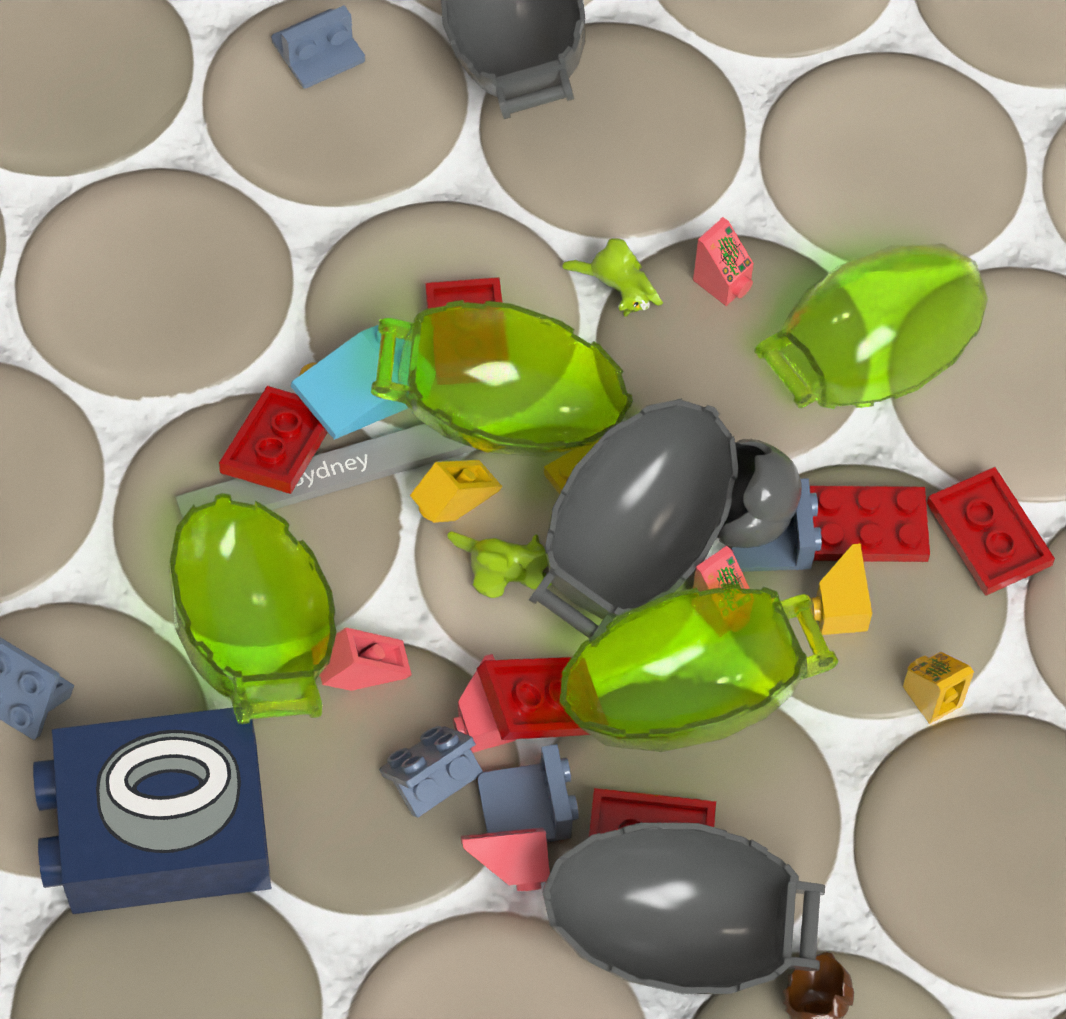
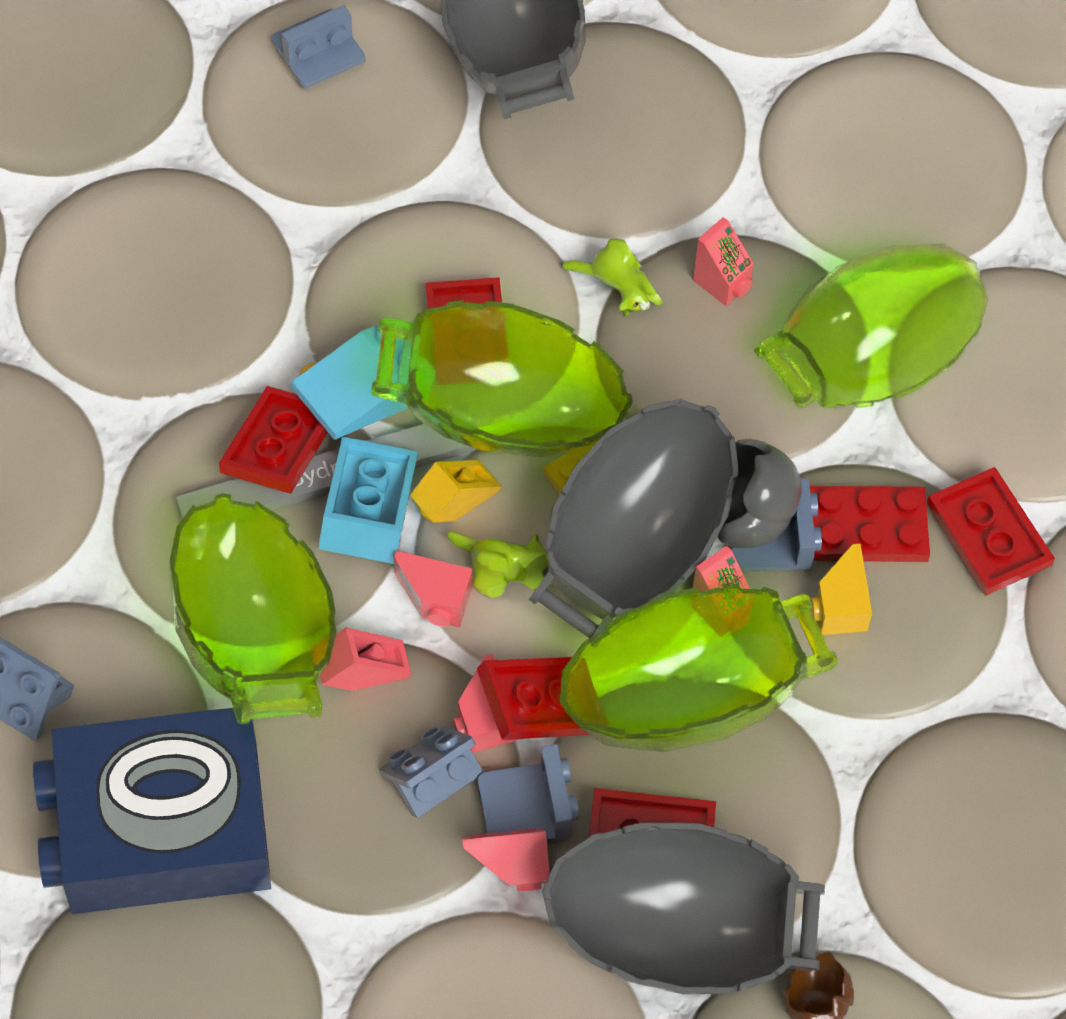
(367, 500): none -> medium azure slope
(434, 587): none -> coral slope
(937, 684): yellow slope -> none

